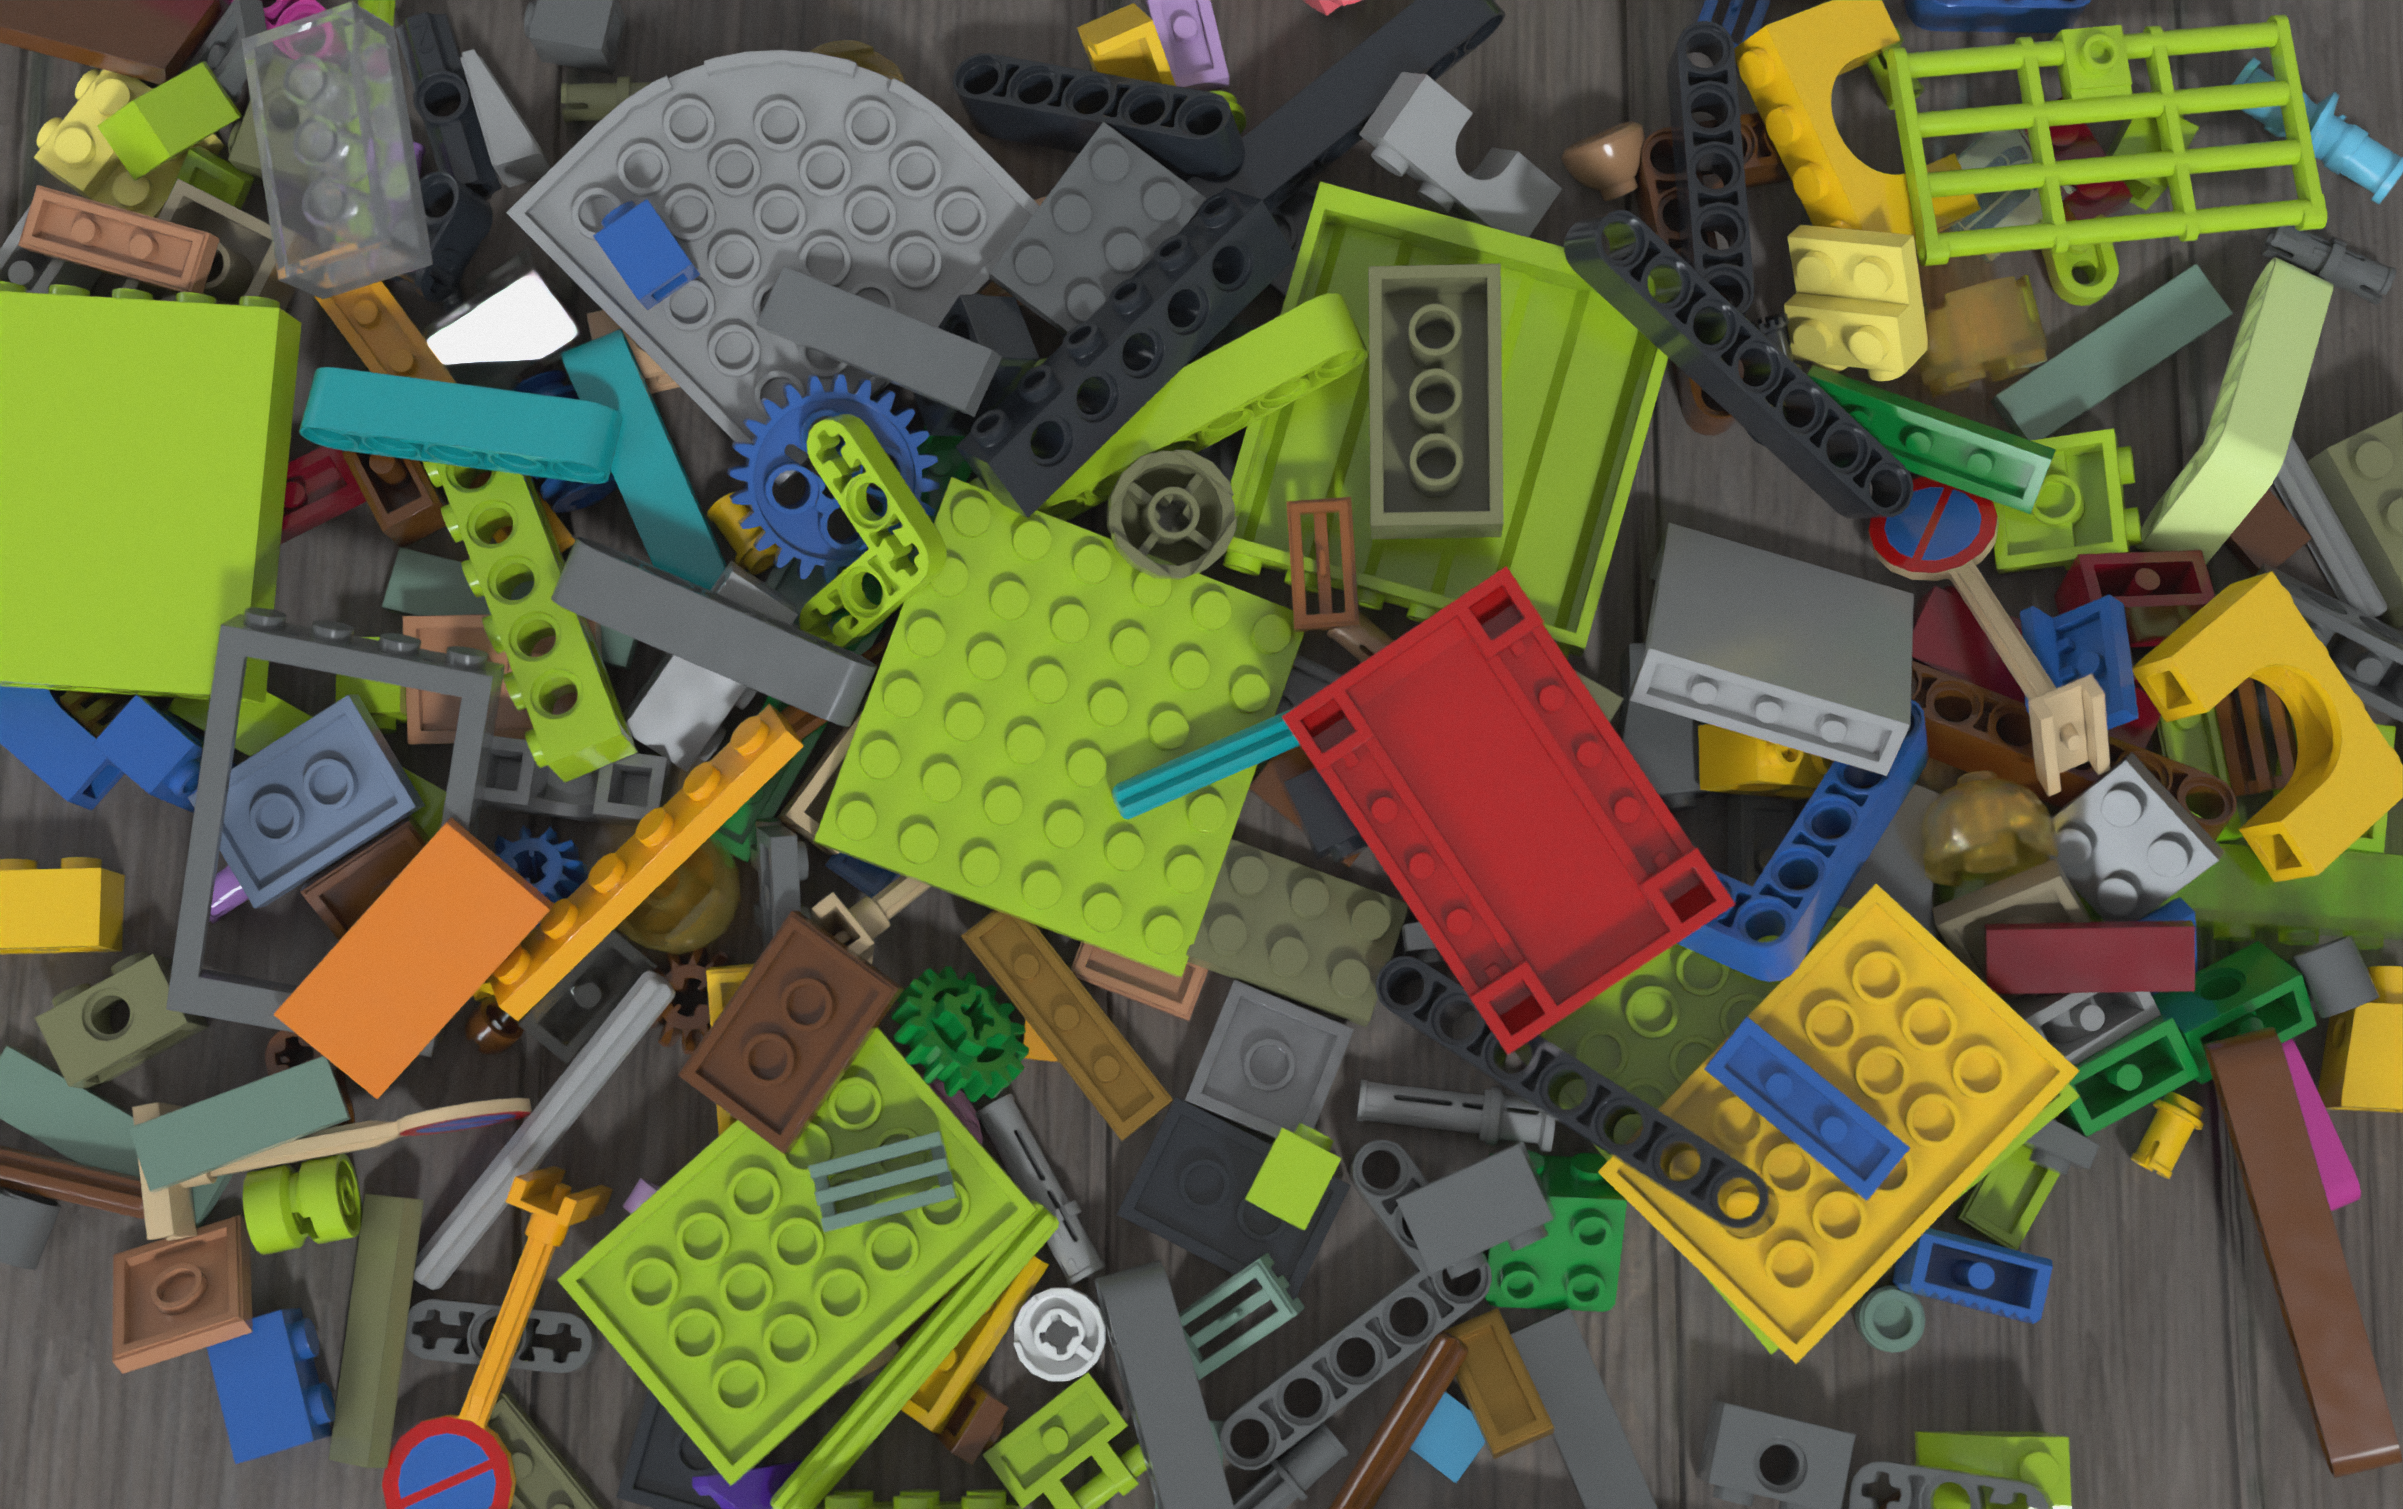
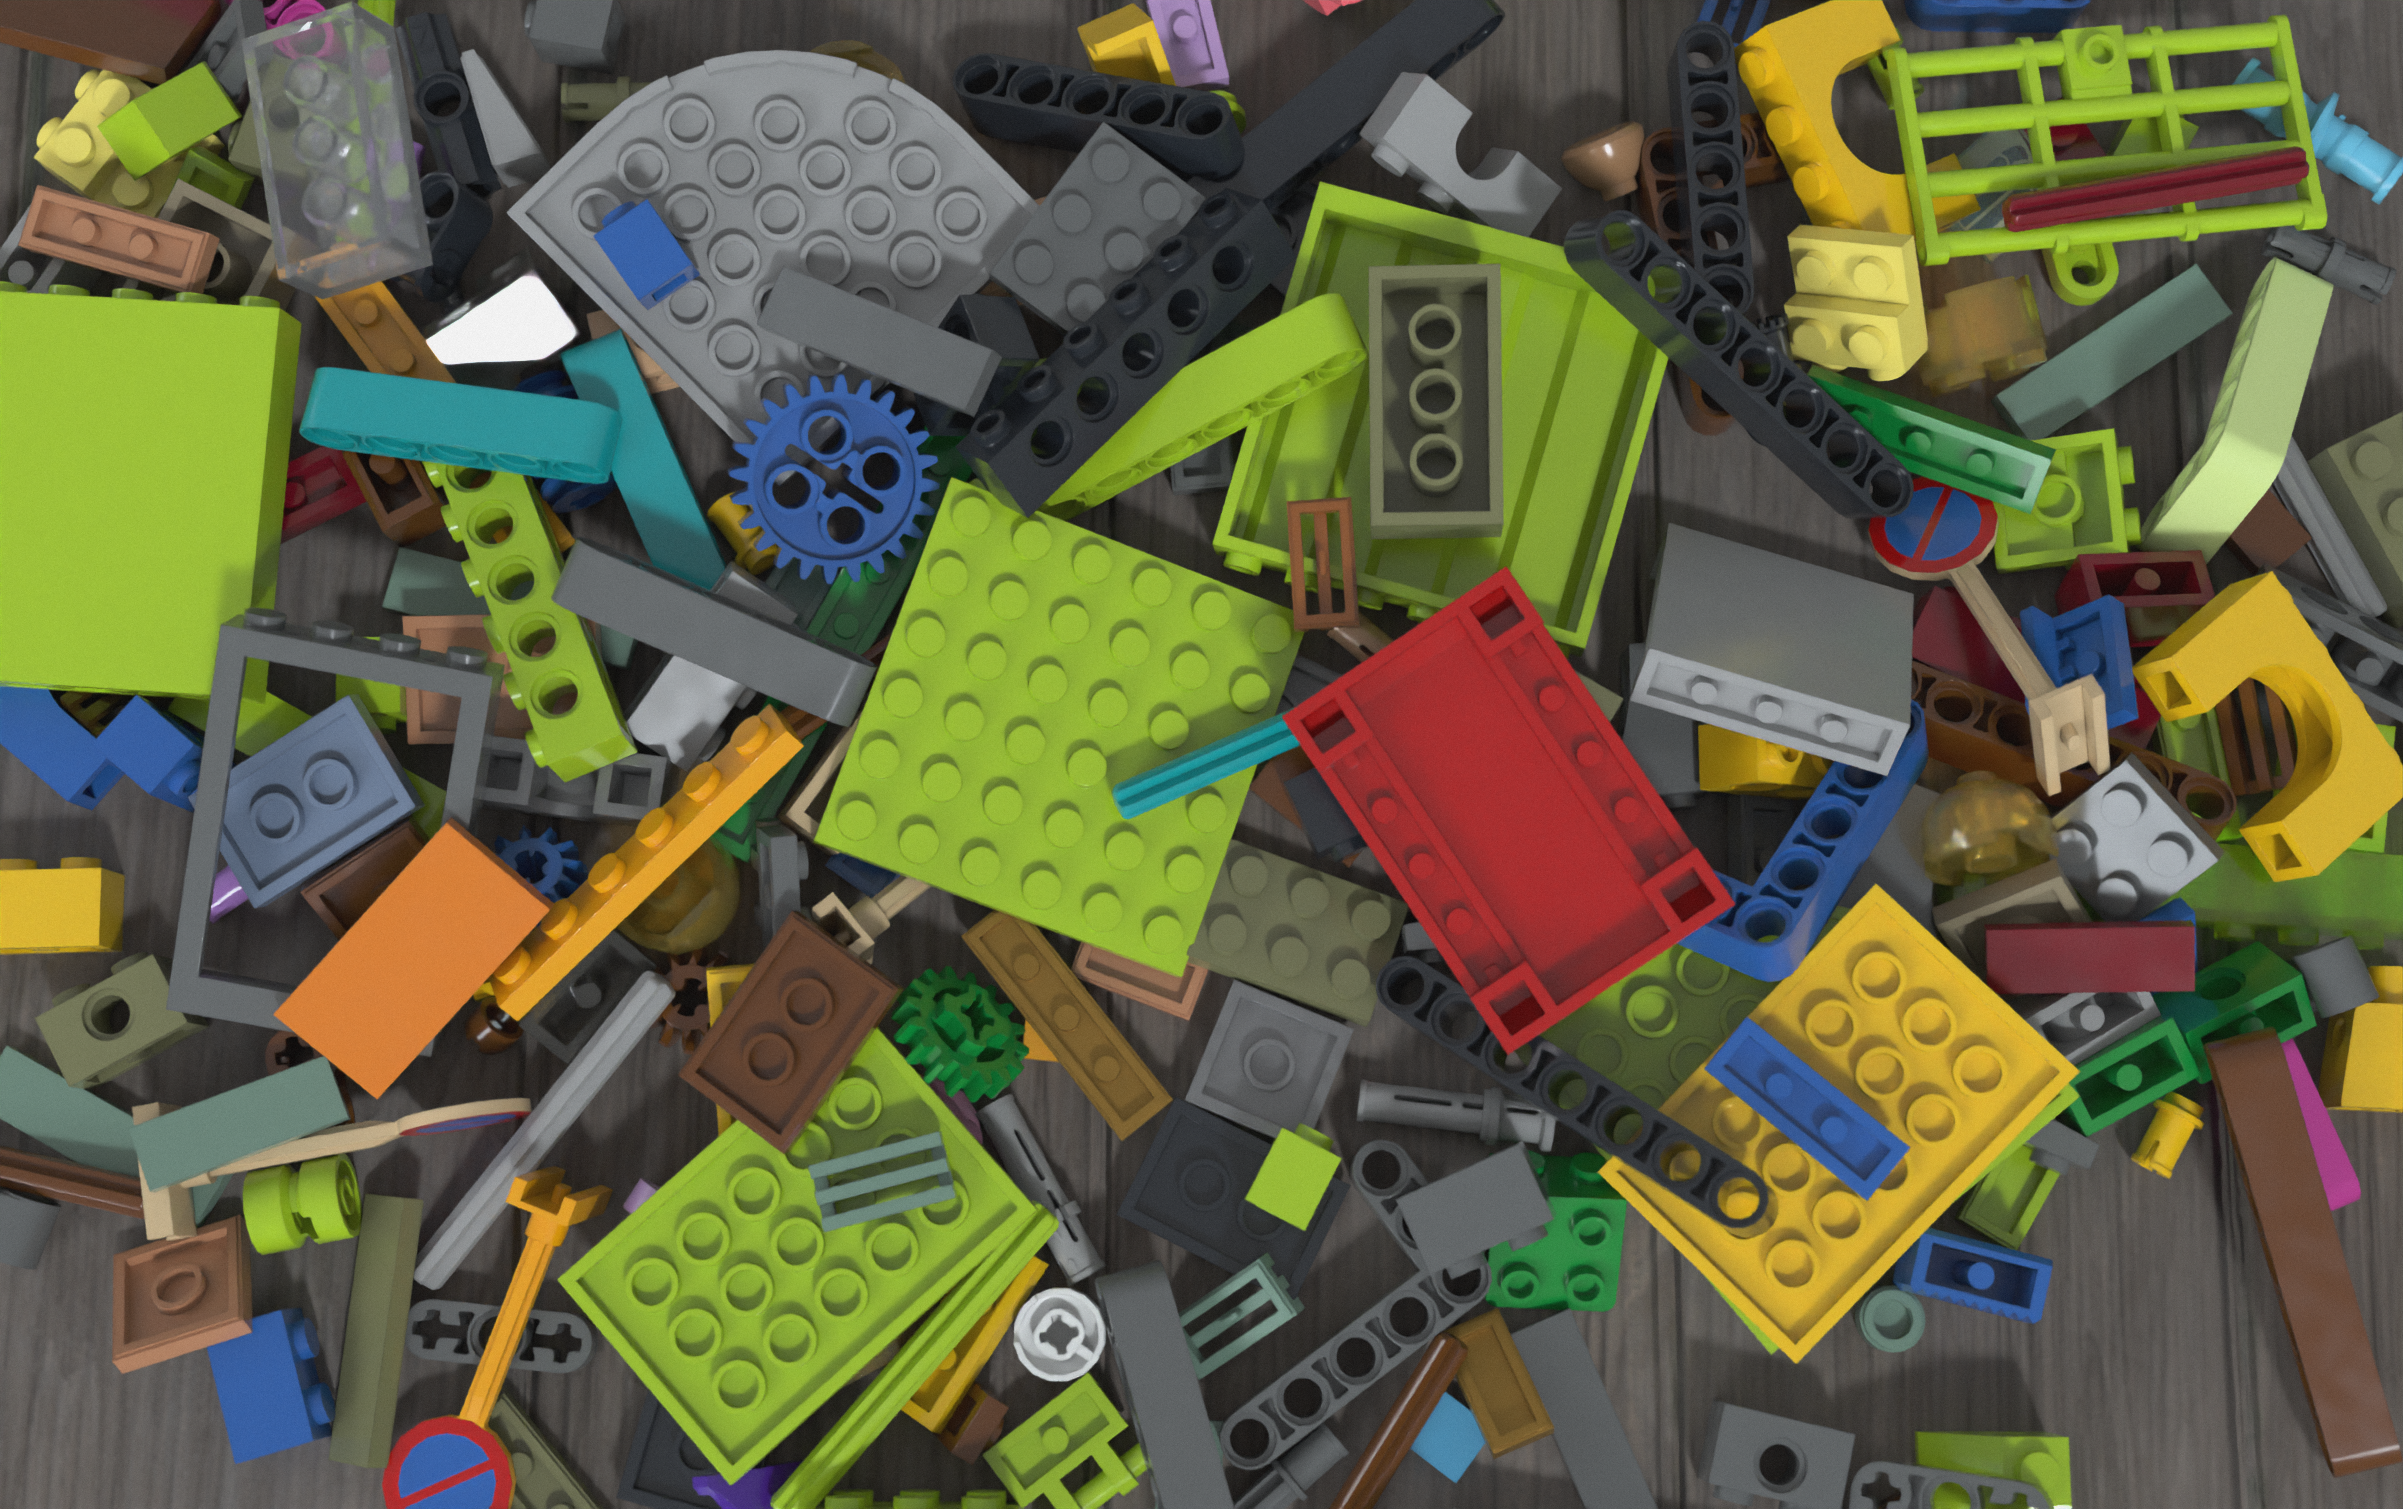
(887, 552): lime beam -> none
(1174, 510): olive cylinder -> none
(2154, 189): none -> dark red axle

